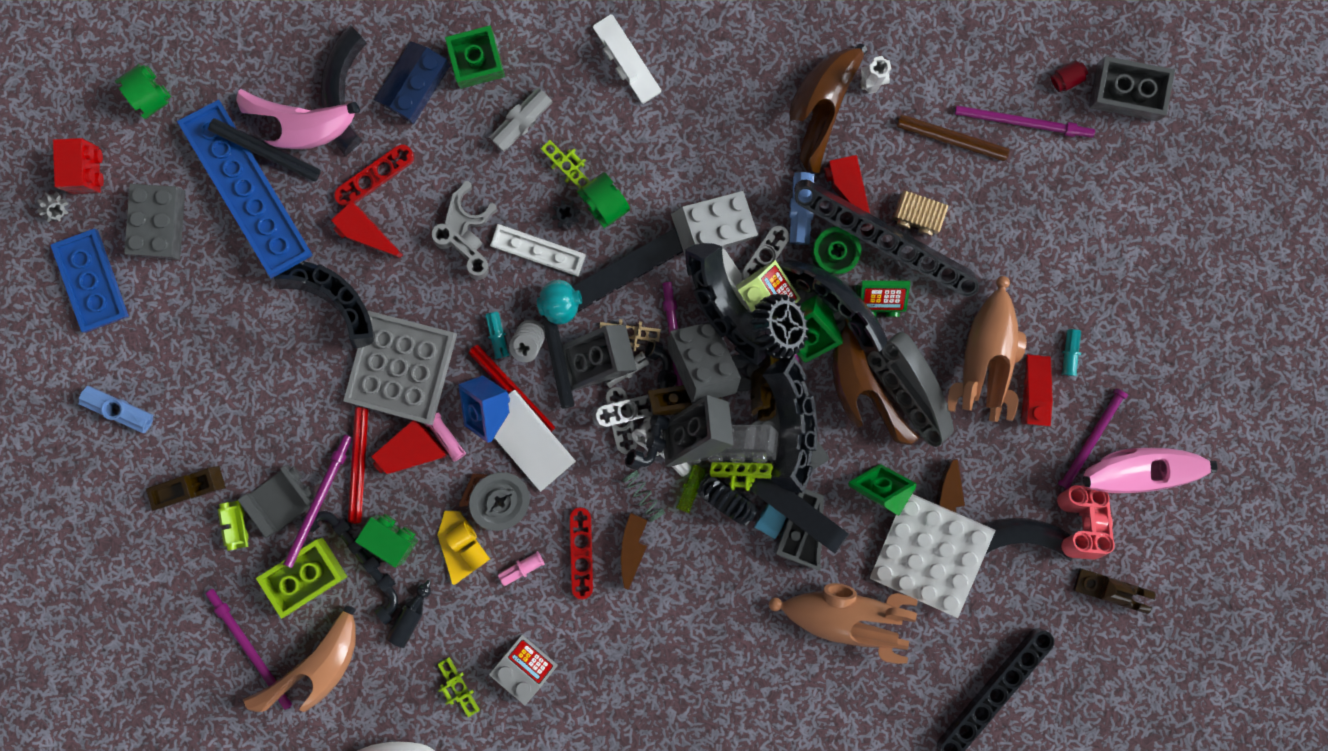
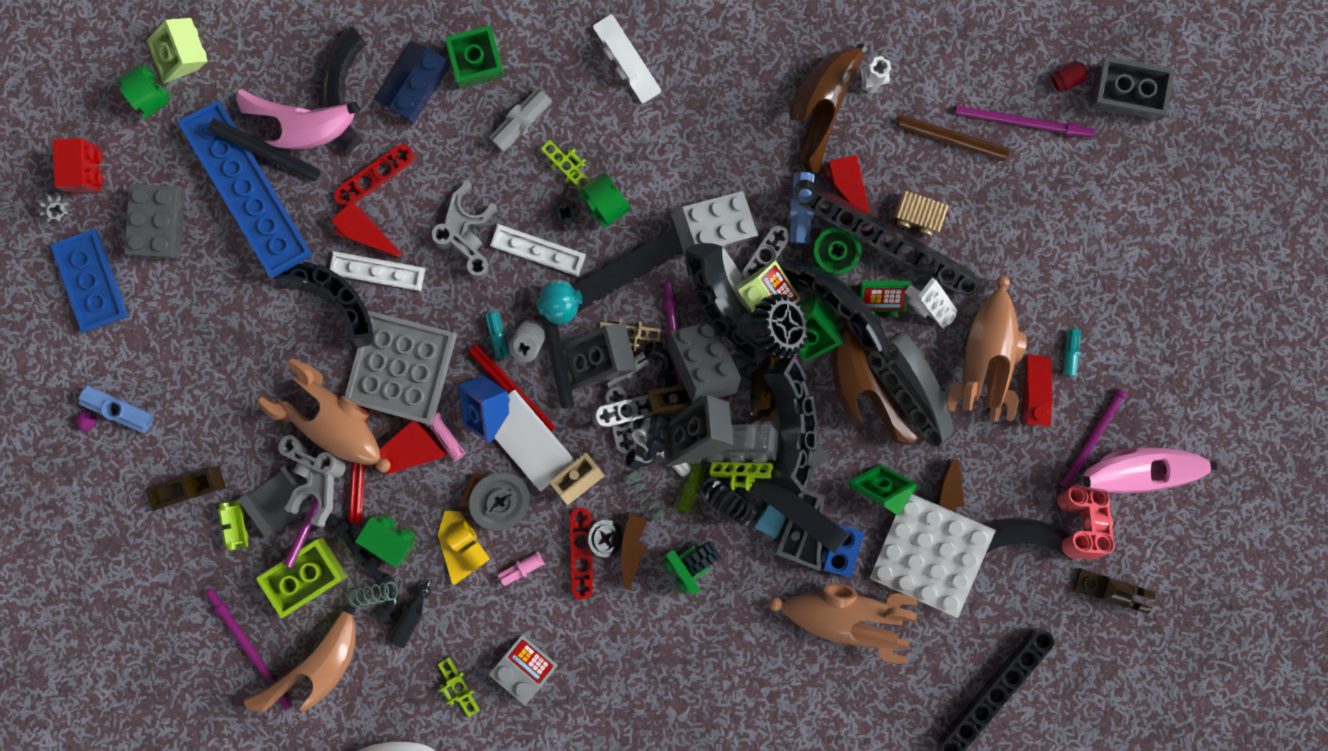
(85, 421): none -> magenta hinge
(176, 49): none -> yellowish green slope
(319, 474): none -> light grey piece
(338, 425): none -> nougat piece
(377, 271): none -> white tile
(384, 592): none -> sand green piece
(576, 478): none -> tan brick
(613, 540): none -> gear
(690, 565): none -> plate
(847, 551): none -> blue brick
(932, 302): none -> white bracket

